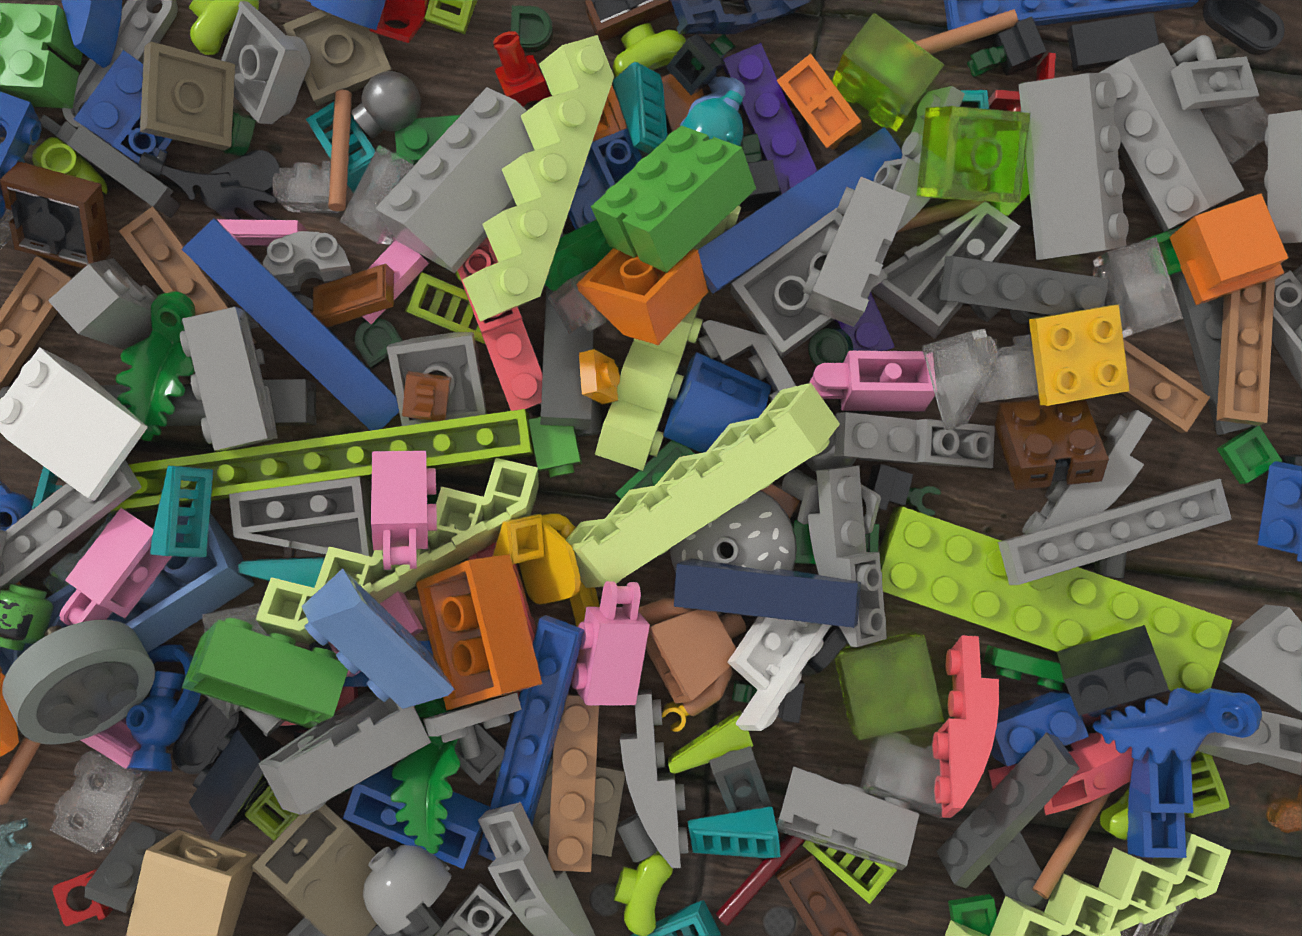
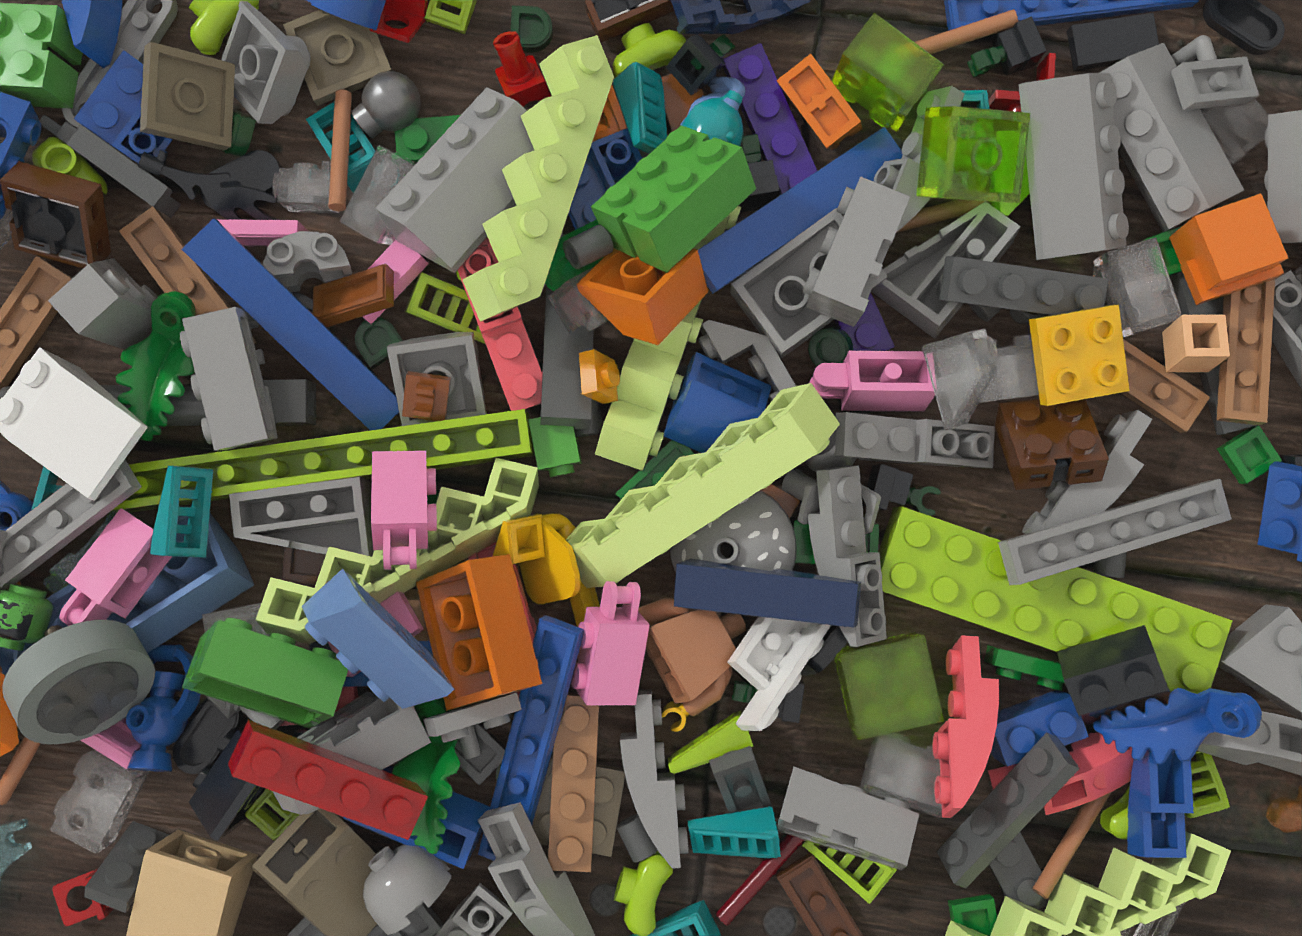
(294, 570): teal slope -> none
(327, 780): none -> red brick
(588, 246): none -> dark grey hinge
(1195, 343): none -> light nougat brick

